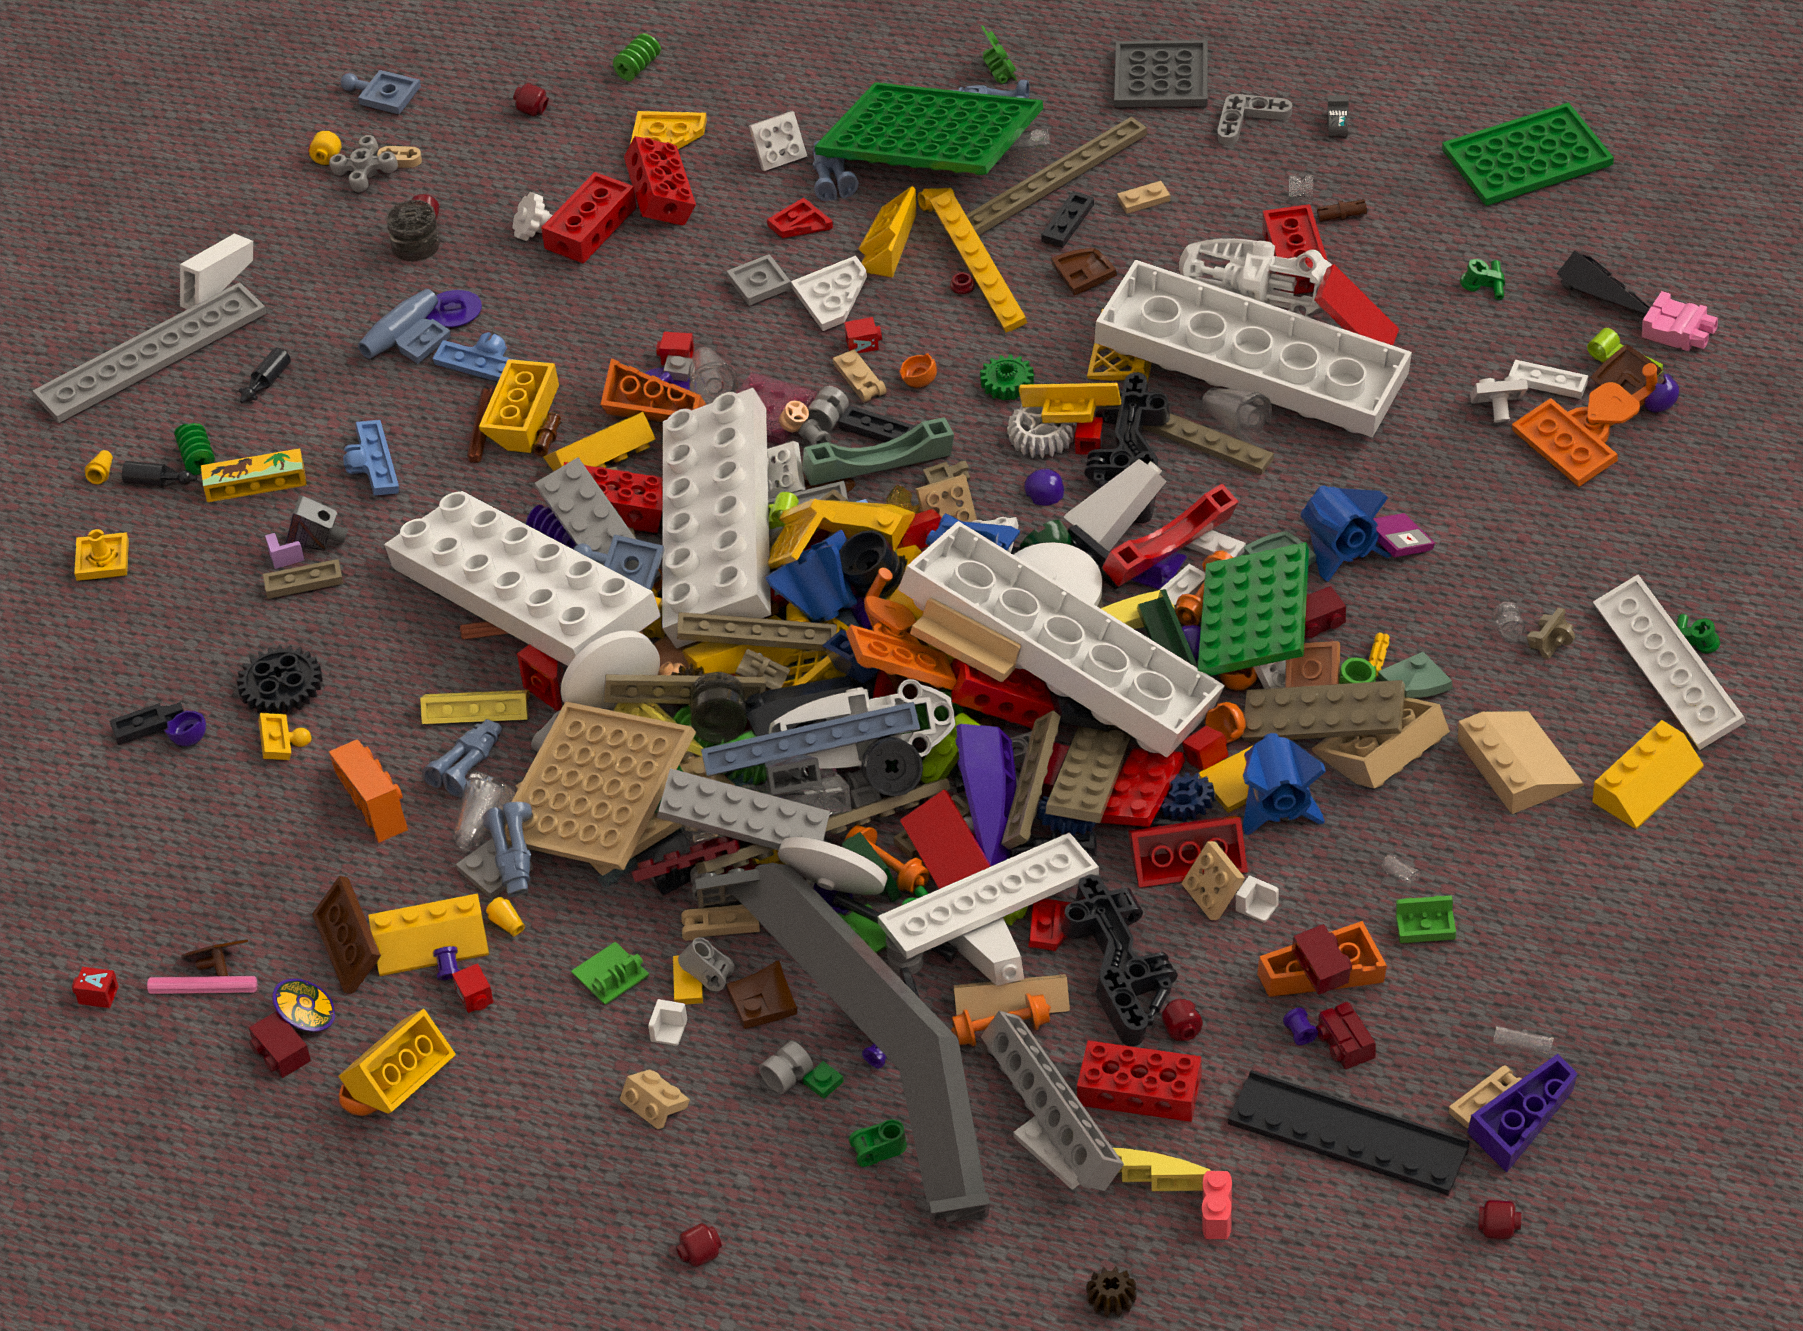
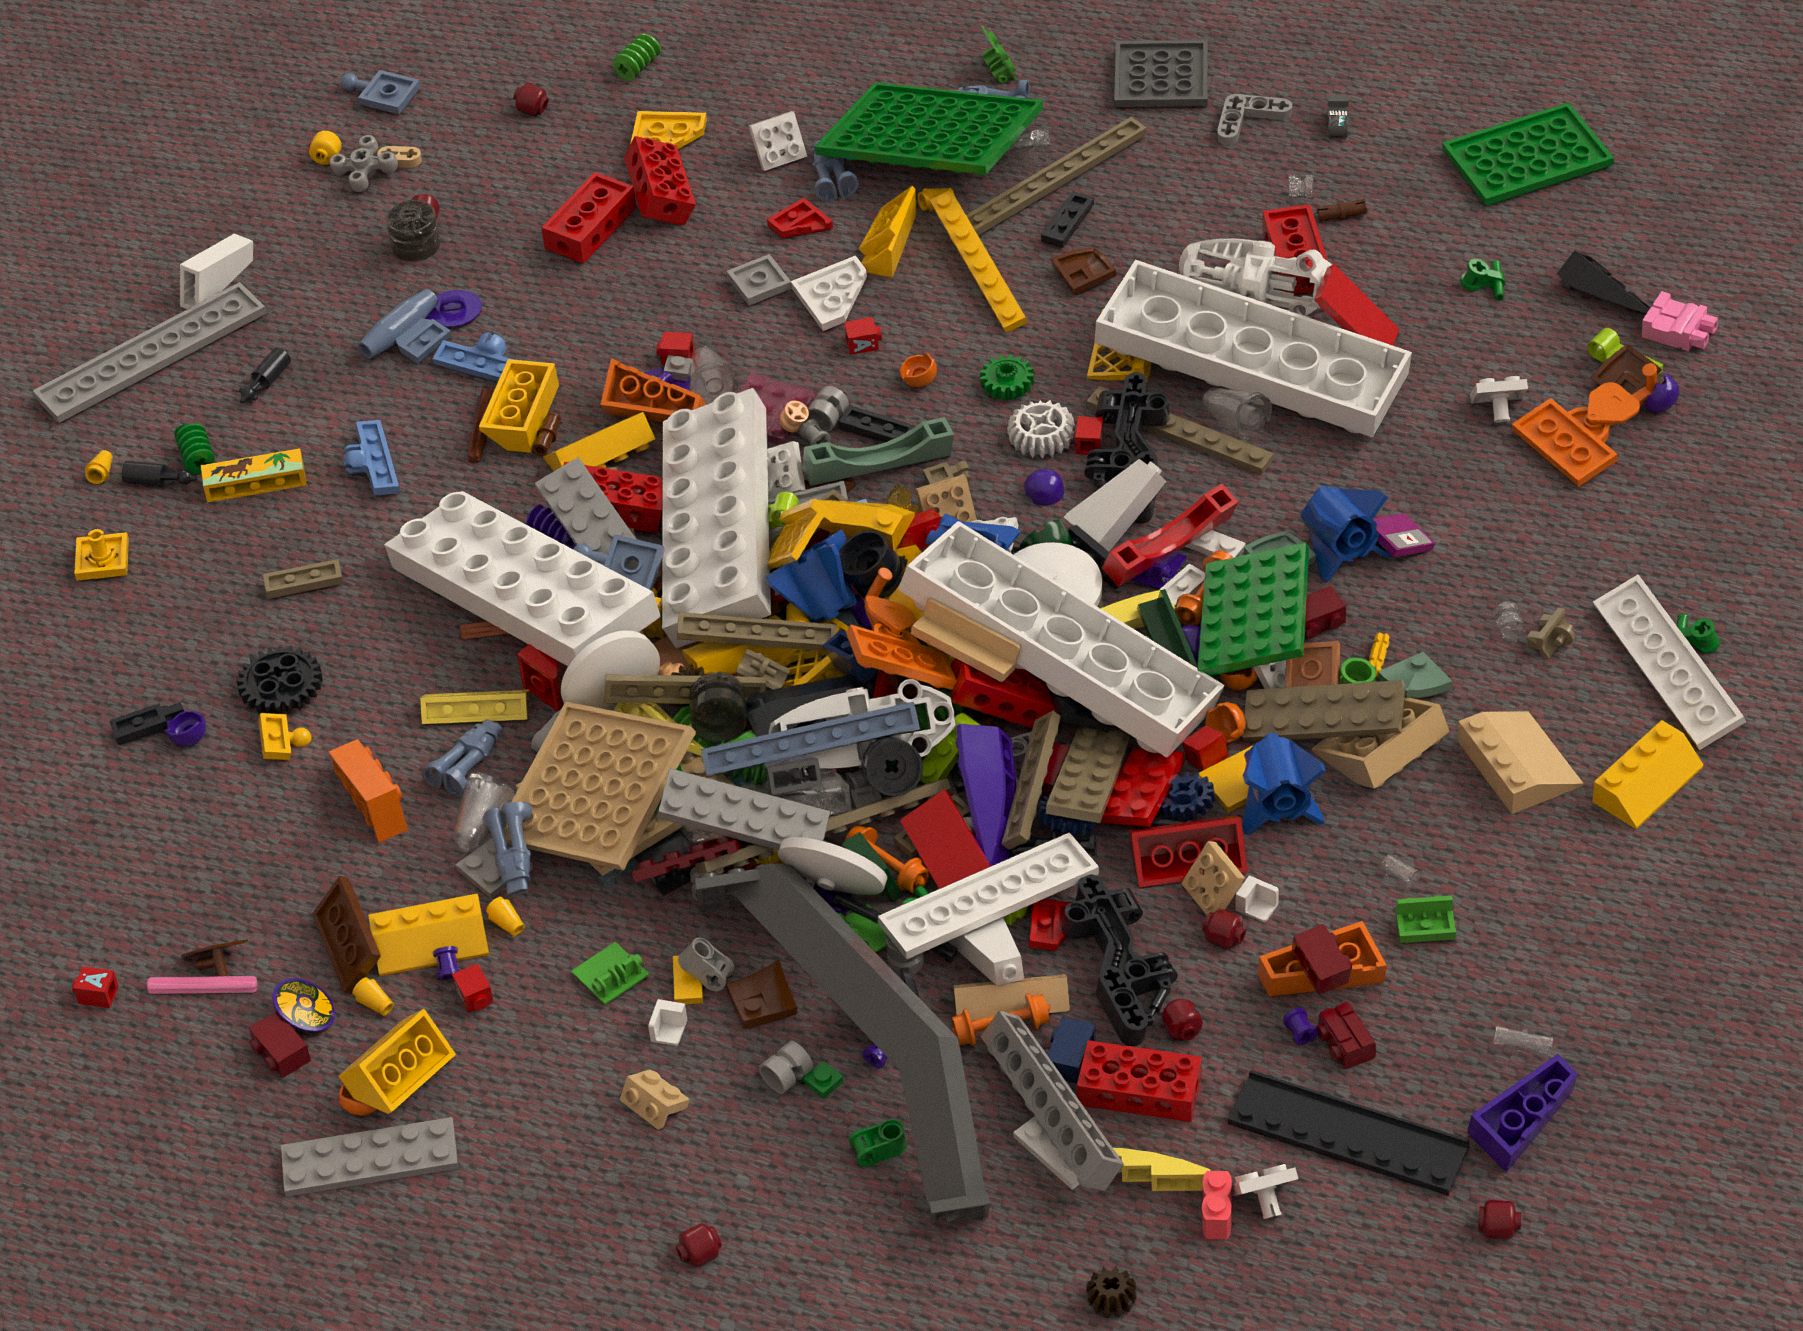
(284, 554): lavender panel -> none
(314, 525): dark grey torso -> none
(369, 1156): none -> light grey plate
(372, 996): none -> yellow cone
(530, 216): white plant -> none
(718, 921): tan plate -> none
(859, 375): tan plate -> none
(962, 283): dark red plate -> none
(1069, 401): yellow bracket -> none
(1069, 1046): none -> dark blue brick
(1143, 197): tan plate -> none
(1224, 928): none -> dark red head
(1265, 1186): none -> white plate
(1482, 1094): tan plate -> none
(1550, 379): white plate -> none

